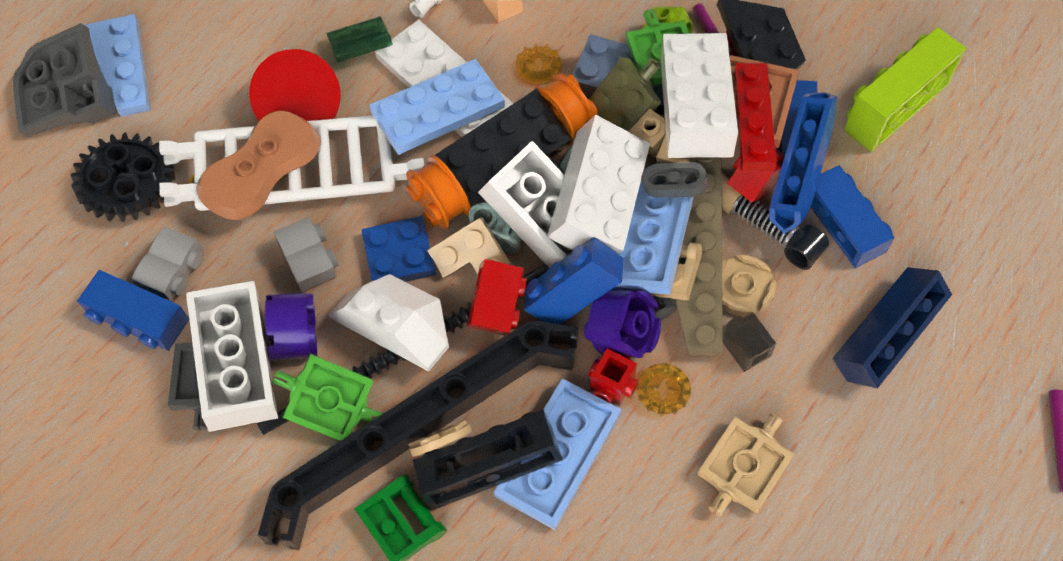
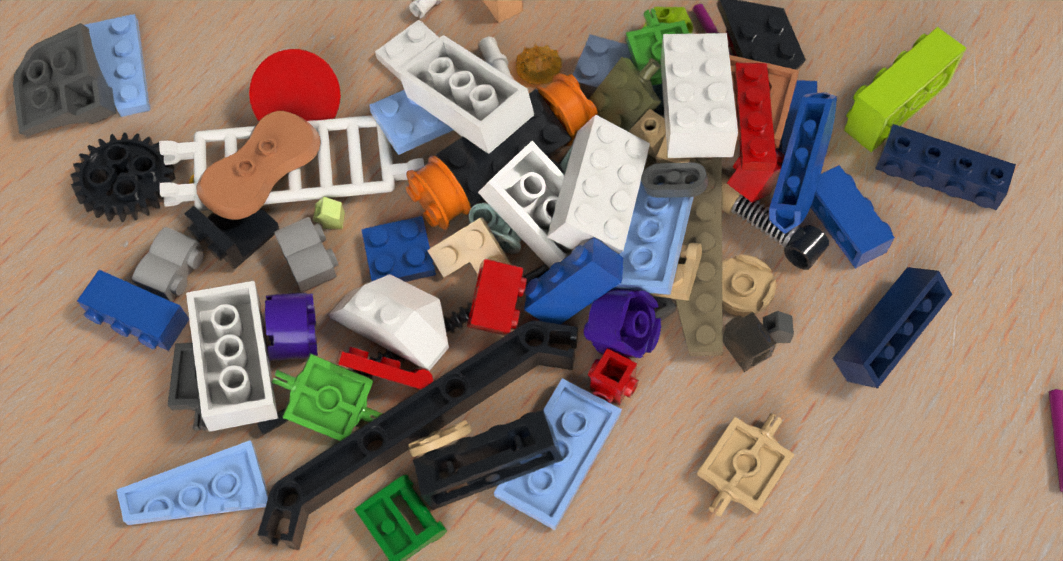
(206, 486): none -> light blue wing
(232, 238): none -> black bracket
(329, 213): none -> yellowish green piece
(359, 39): clear green plate -> none
(386, 369): none -> red plate
(466, 93): none -> white brick
(493, 55): none -> white pin
(675, 380): clear yellow gear -> none
(779, 326): none -> dark grey piece
(945, 167): none -> dark blue brick

